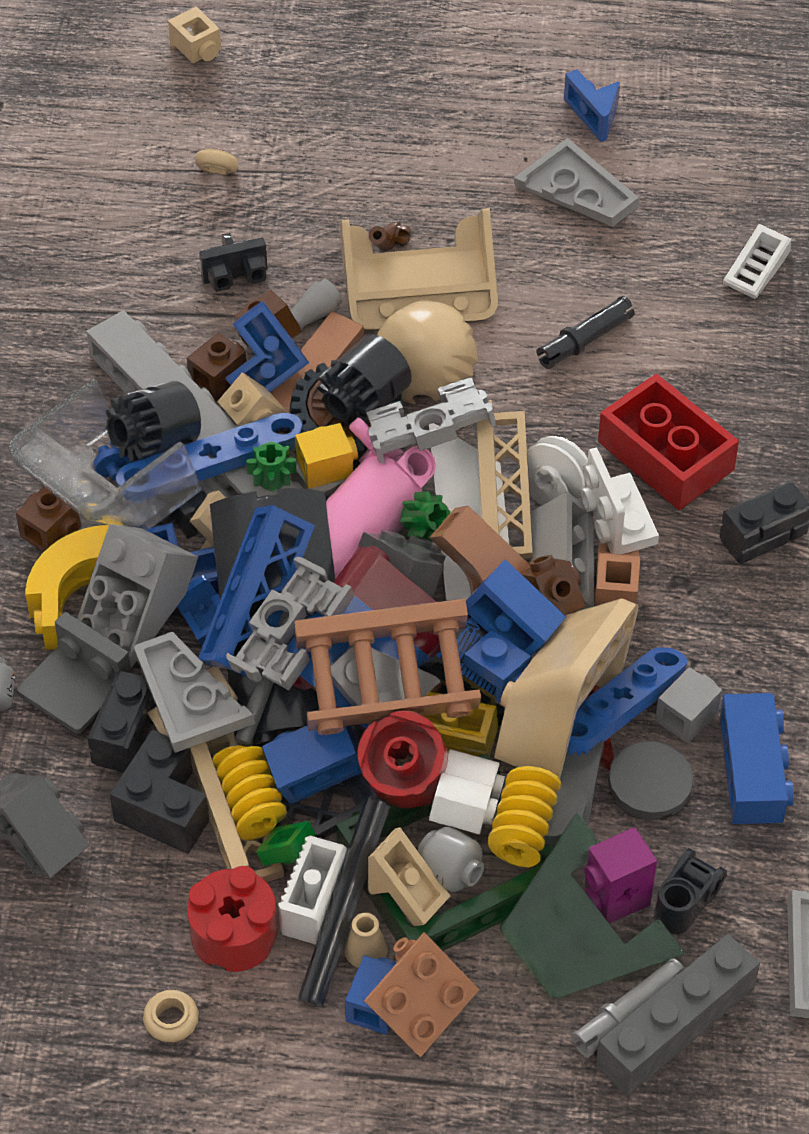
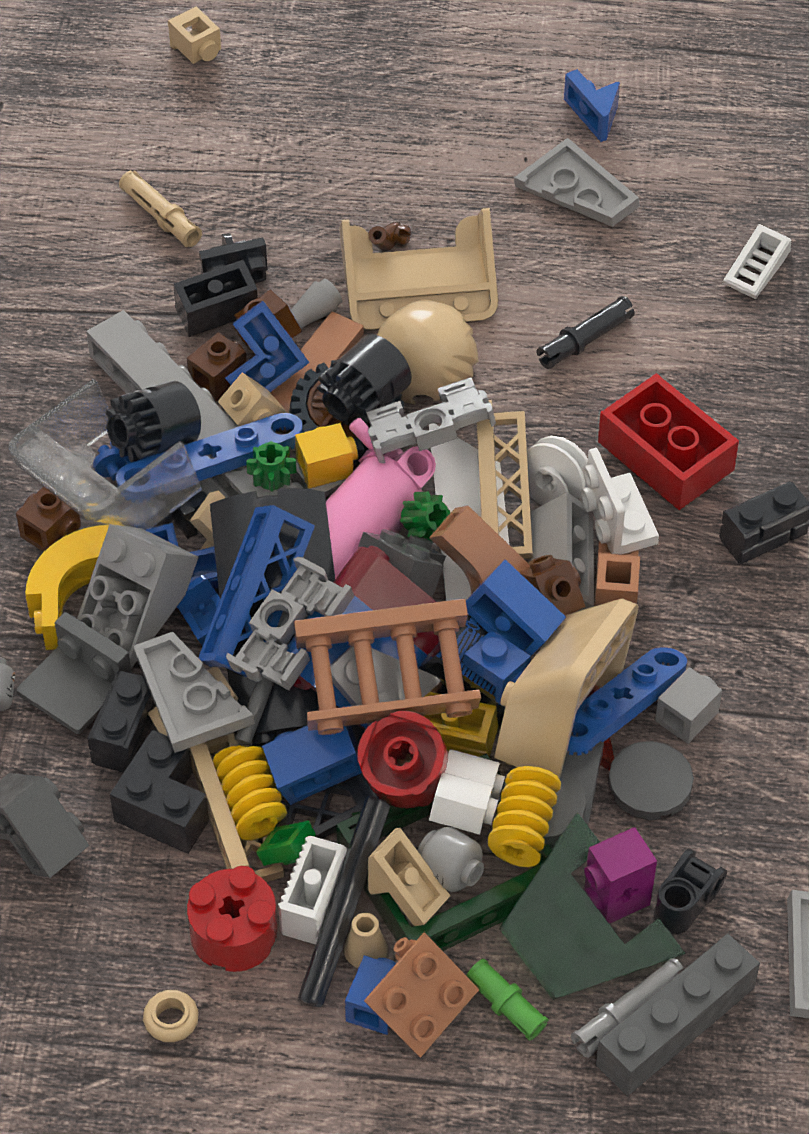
(168, 216): none -> tan pin
(214, 297): none -> black brick
(216, 161): tan piece -> none
(507, 999): none -> bright green pin
(755, 758): blue brick -> none

